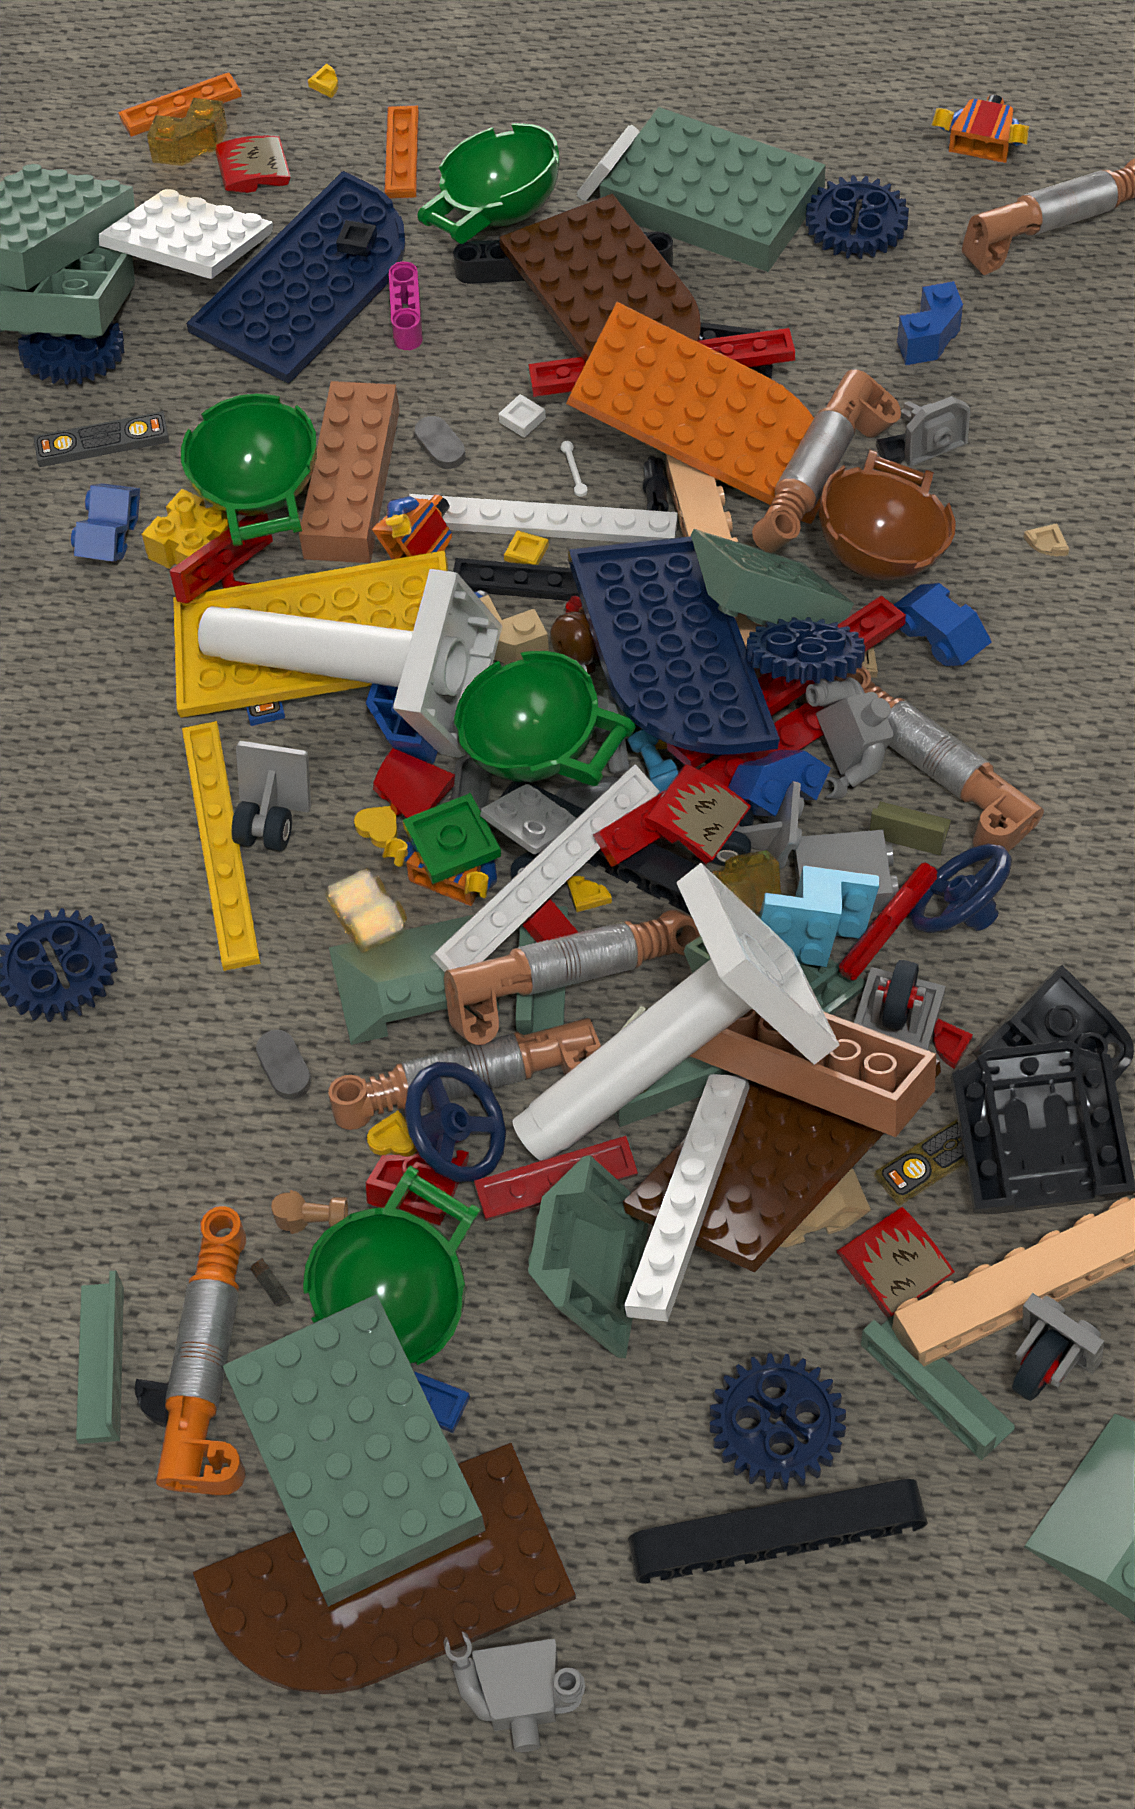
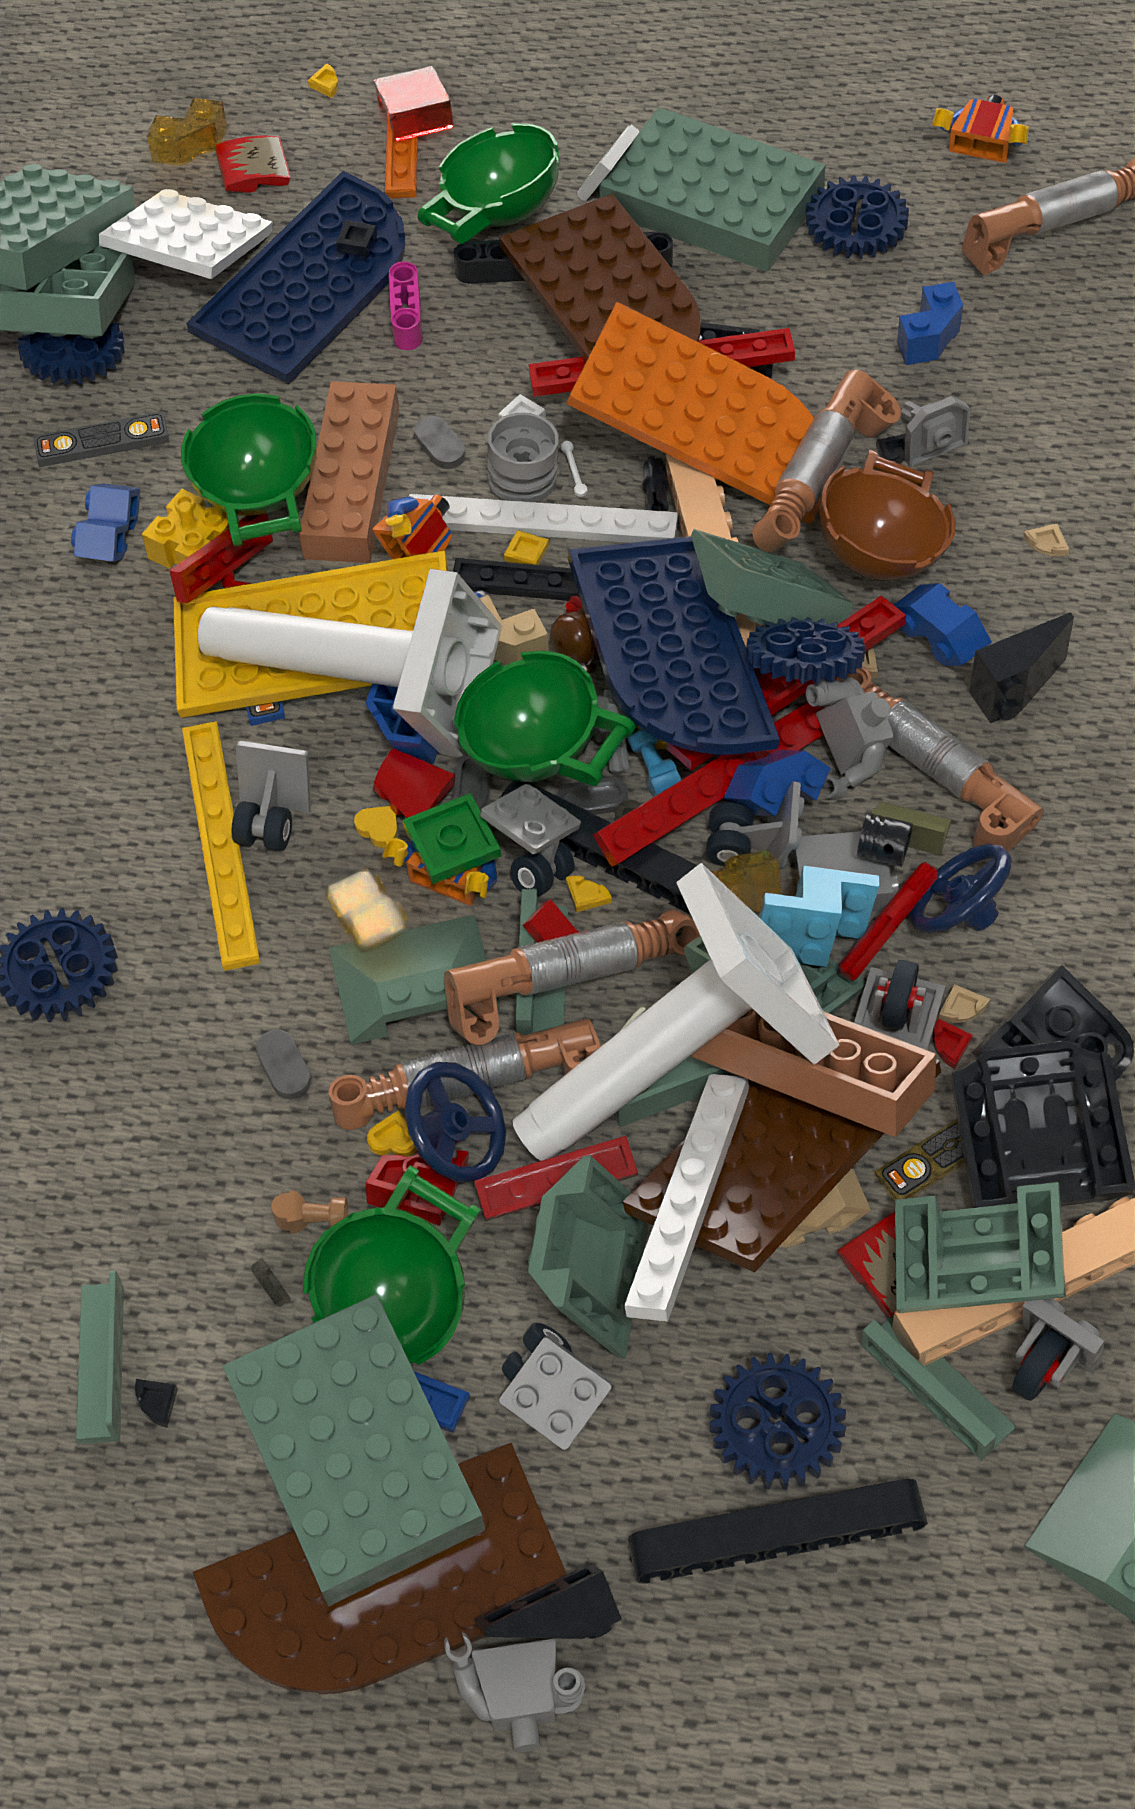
(176, 104): orange tile -> none
(196, 1367): piece -> none
(414, 103): none -> clear red panel
(522, 457): none -> light grey wheel
(543, 874): white plate -> none
(552, 1386): none -> light grey plate
(565, 1608): none -> black slope
(697, 812): slope -> none
(885, 839): none -> black piece
(962, 1005): none -> tan tile
(979, 1252): none -> sand green slope
(1017, 667): none -> black slope

